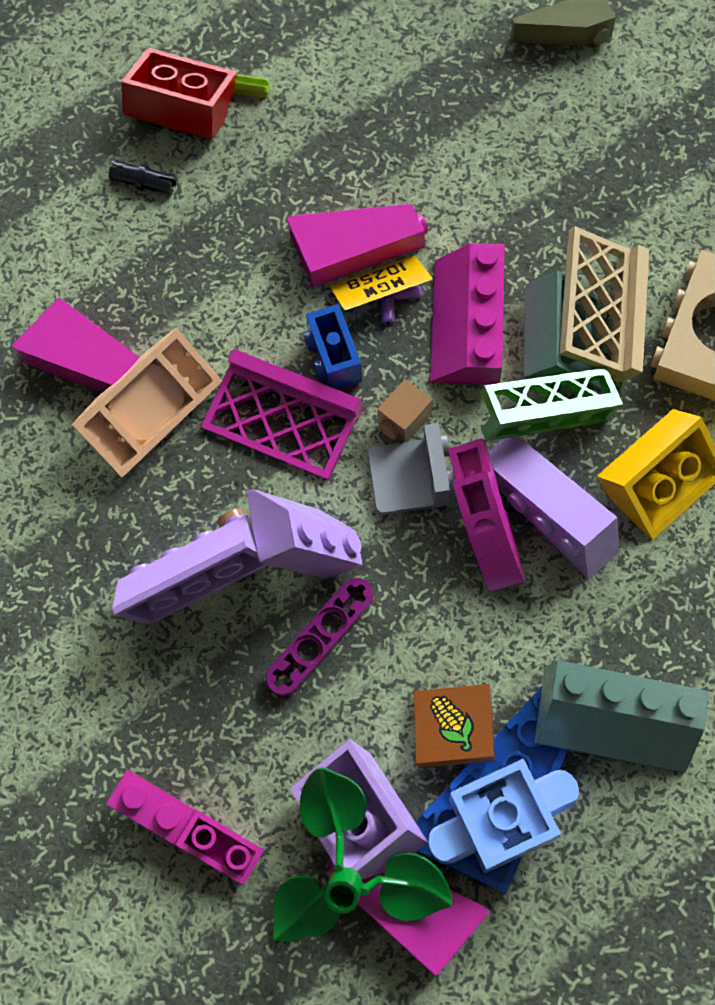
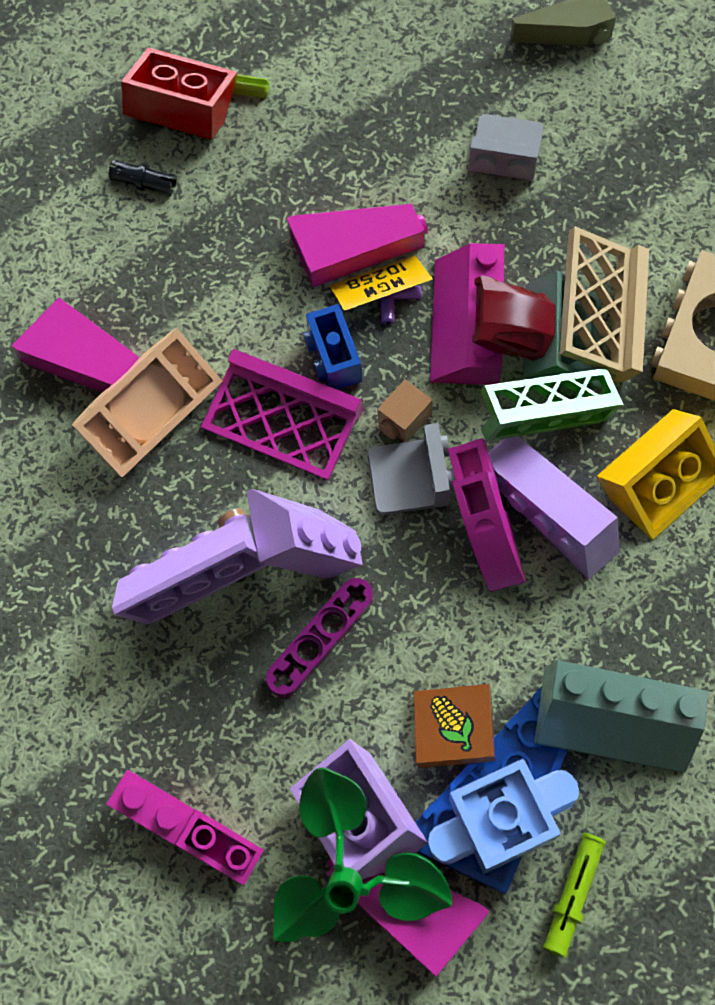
(506, 147): none -> light grey bracket
(513, 319): none -> dark red slope
(557, 940): none -> lime pin

